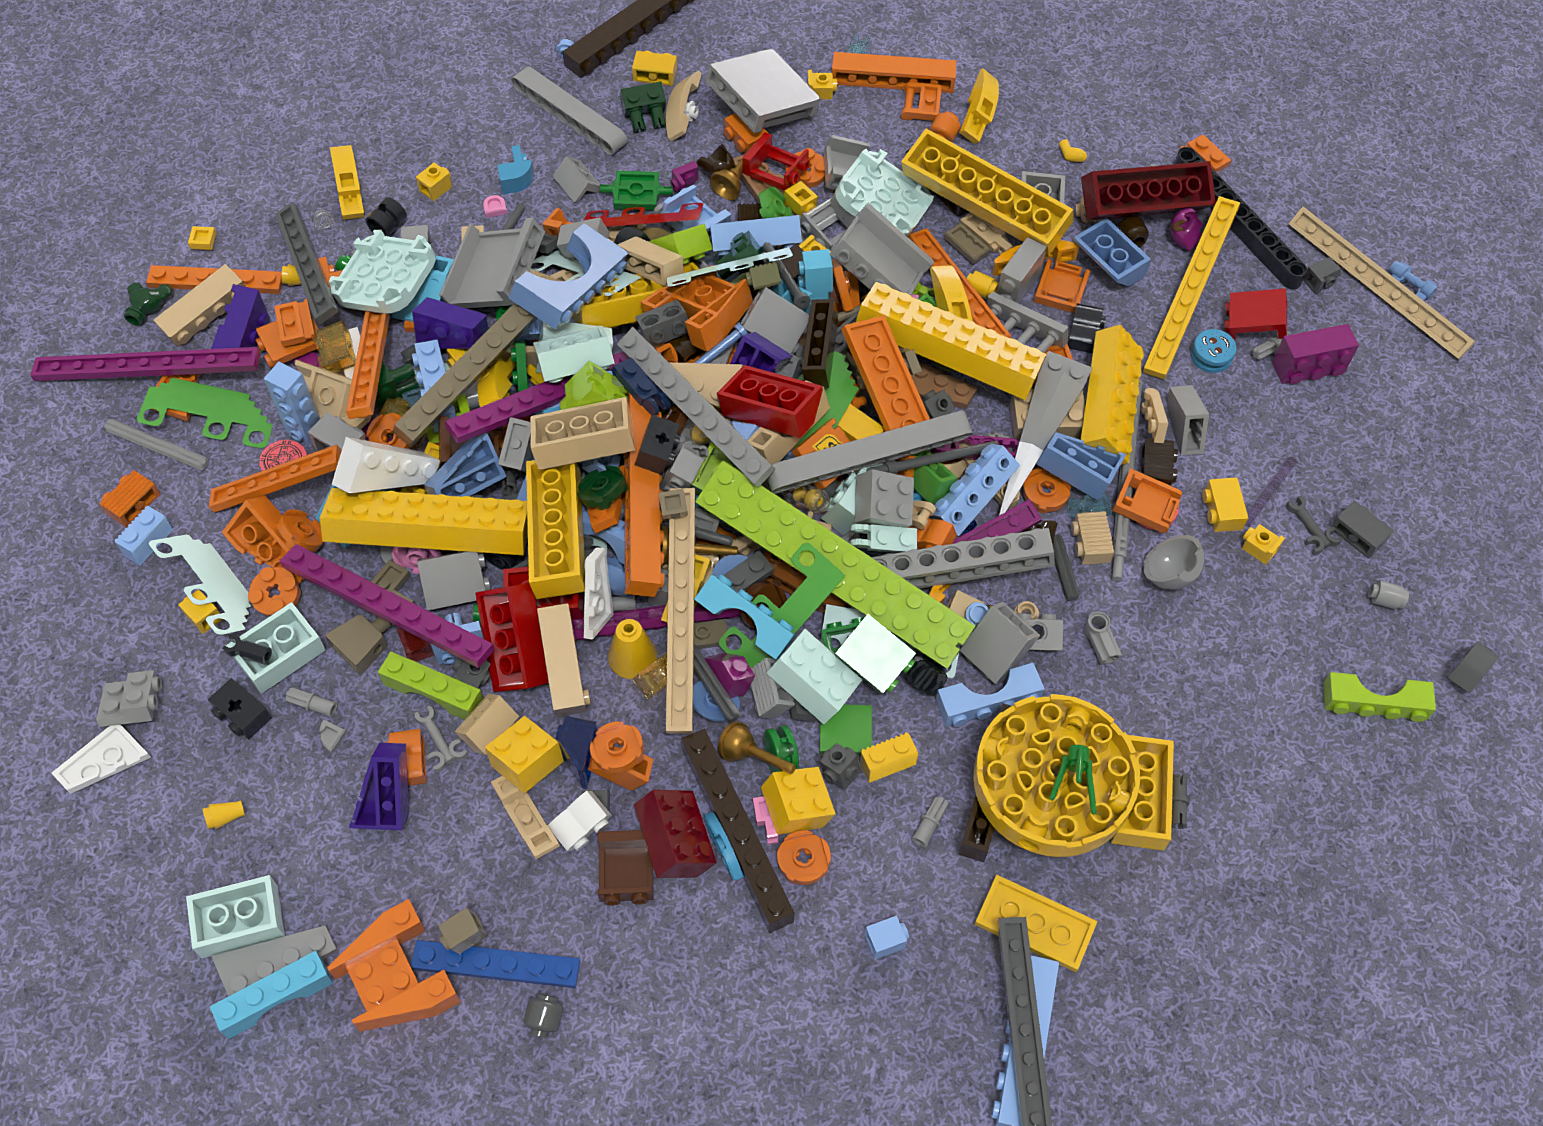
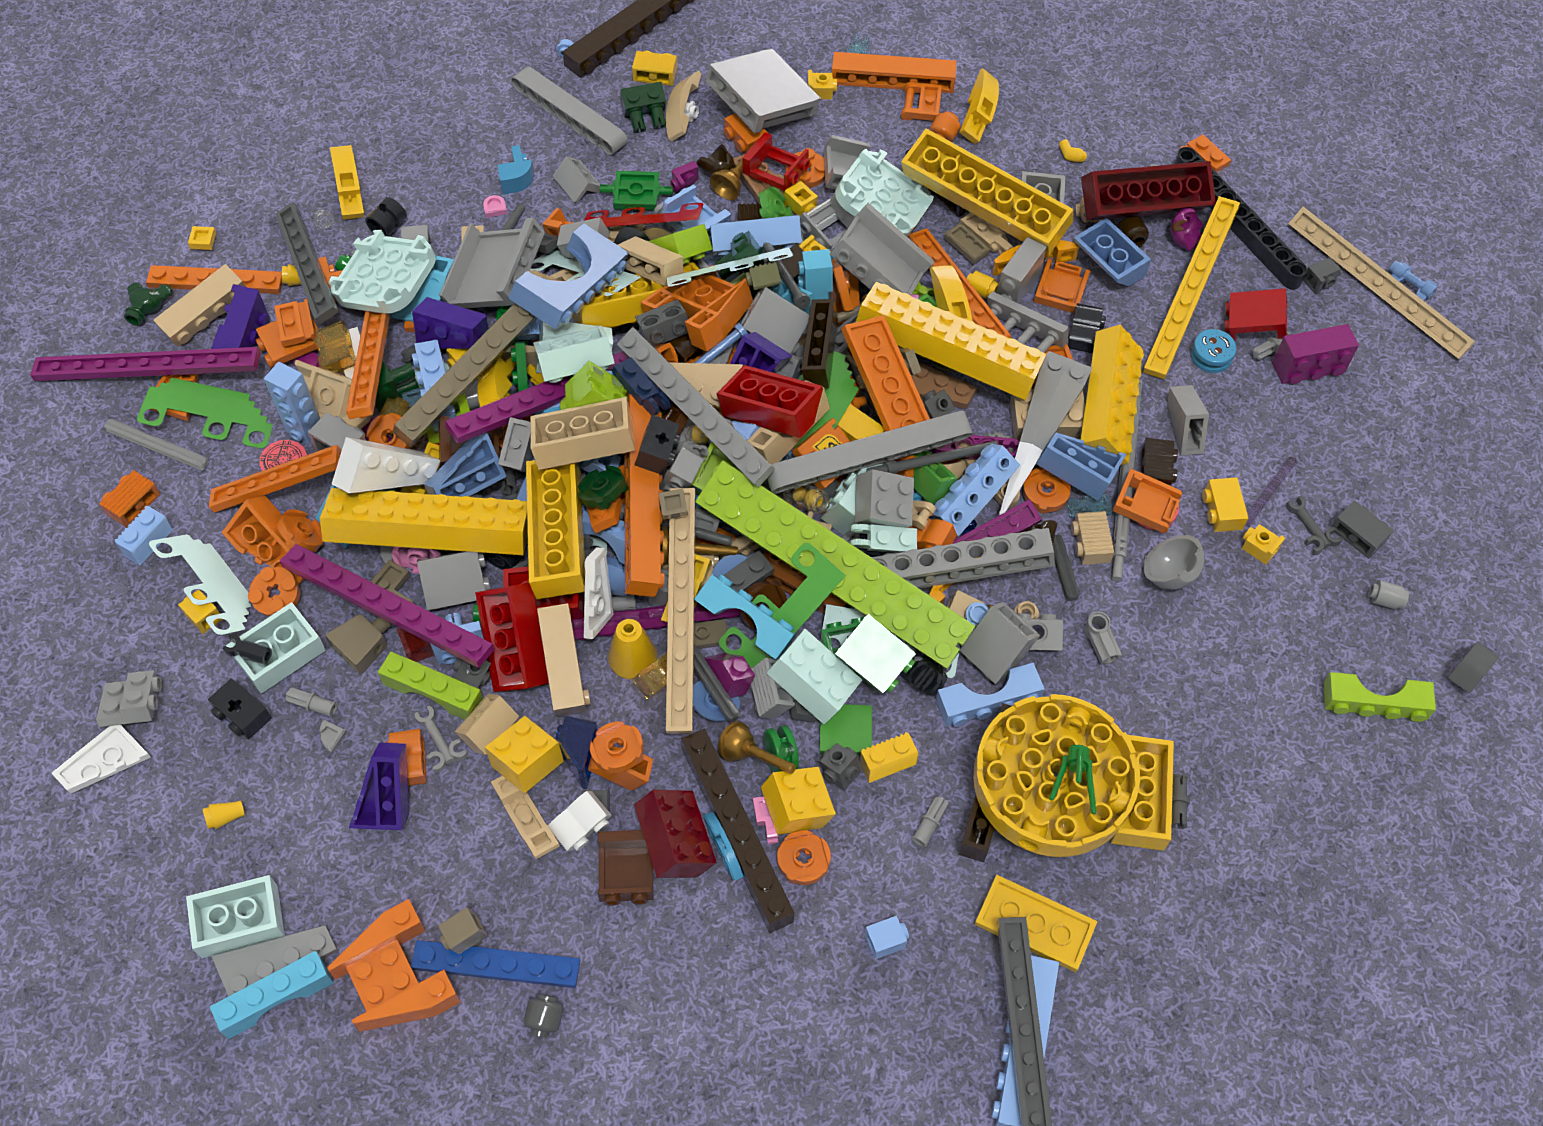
(434, 181): yellow brick -> none
(1155, 415): tan plate -> none

